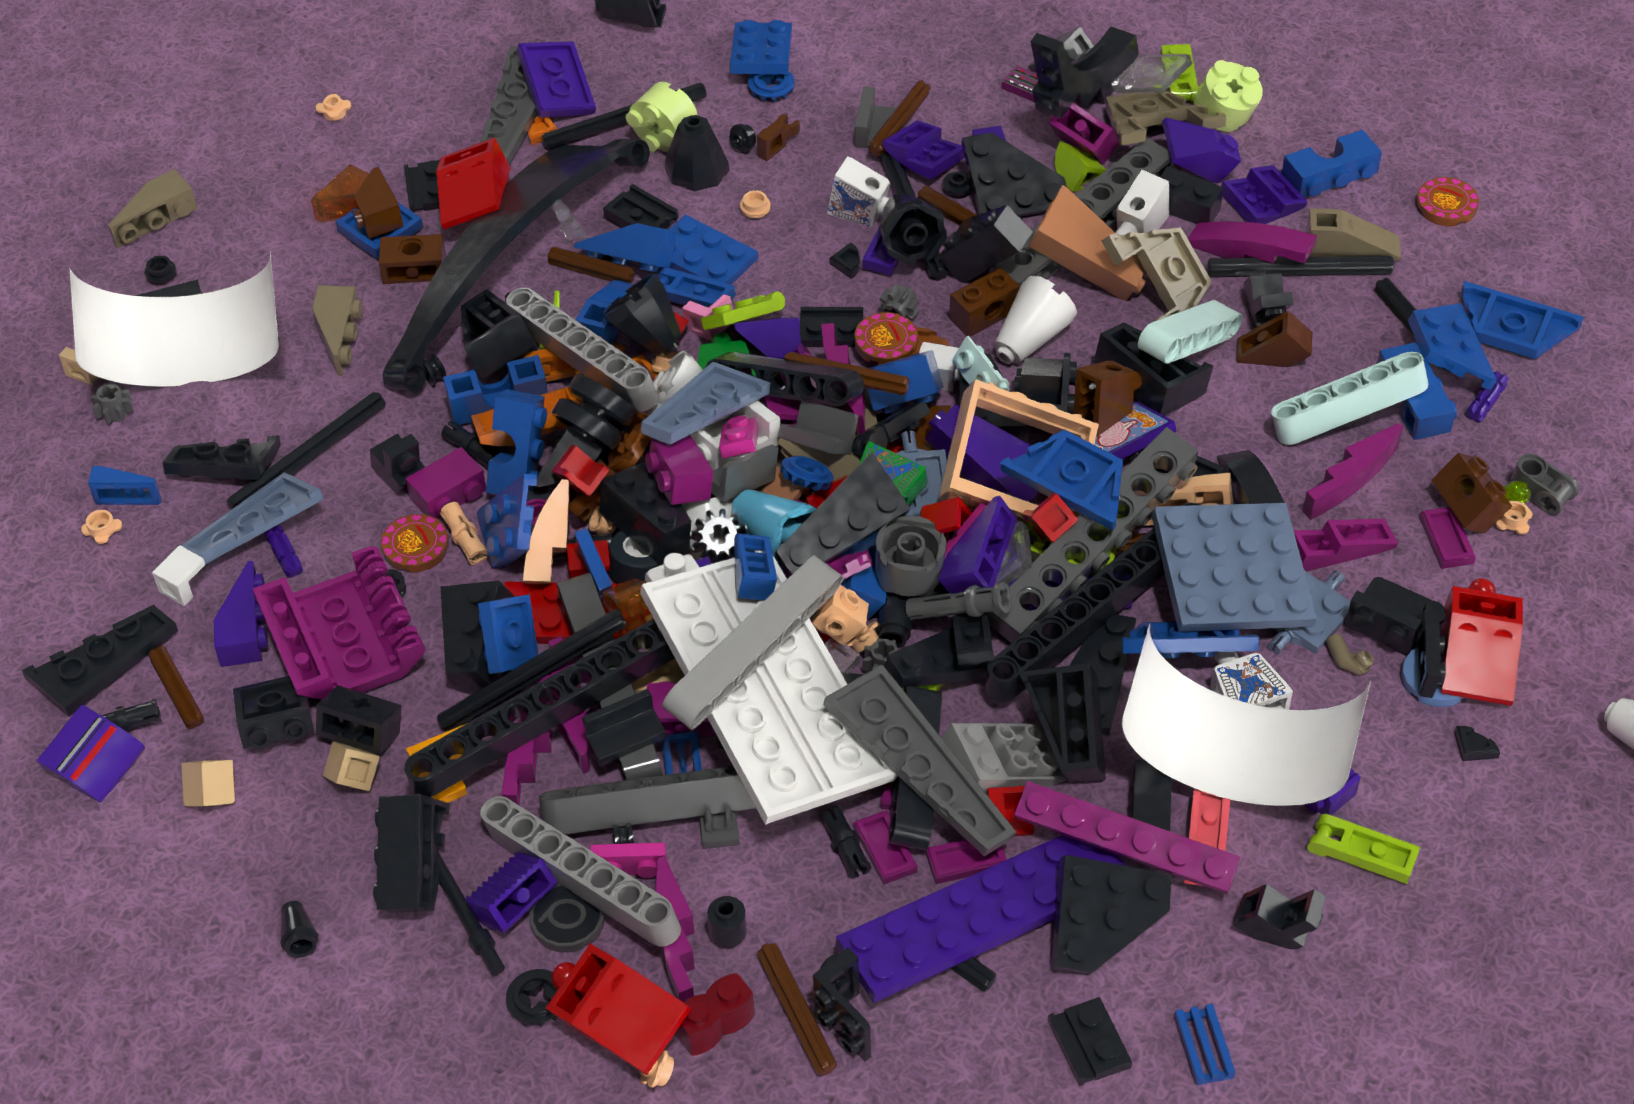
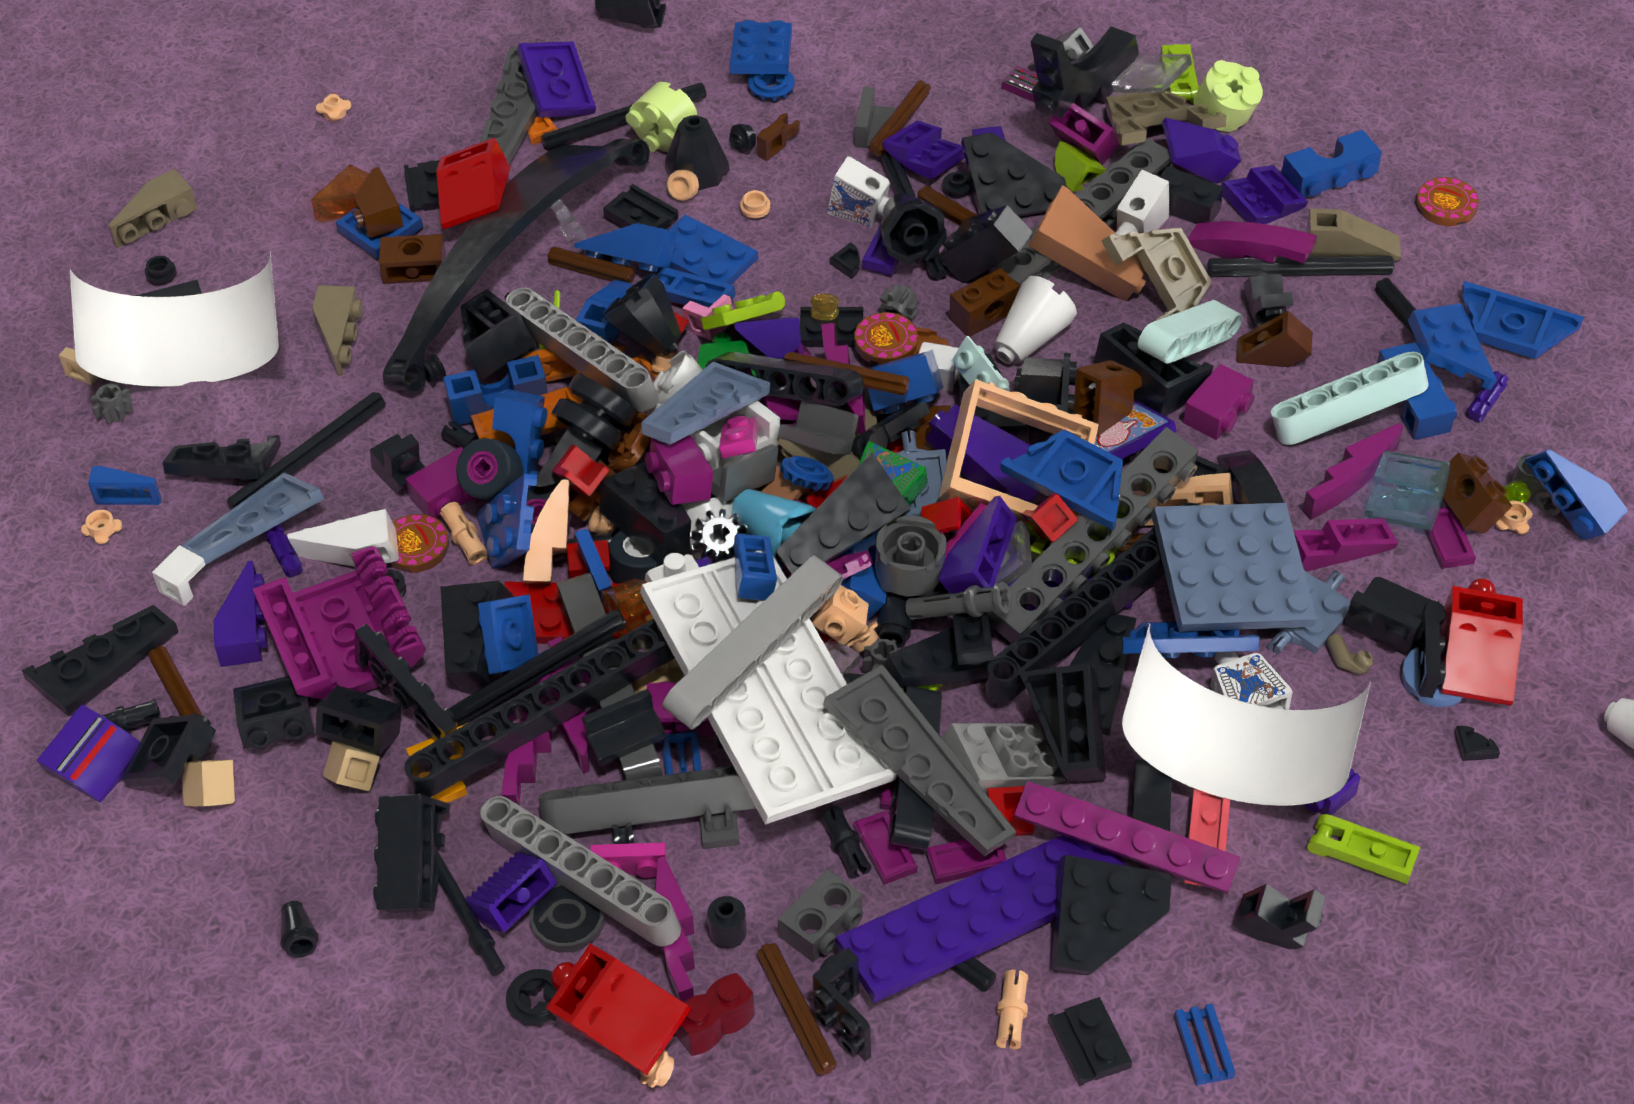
(167, 748): none -> black plate
(341, 538): none -> white slope
(374, 651): none -> black wing
(502, 468): none -> black wheel
(682, 185): none -> light nougat tile
(814, 912): none -> dark grey brick
(824, 306): none -> clear yellow bush
(1012, 1009): none -> light nougat pin
(1219, 402): none -> magenta brick
(1408, 490): none -> clear light blue slope
(1581, 496): none -> blue slope

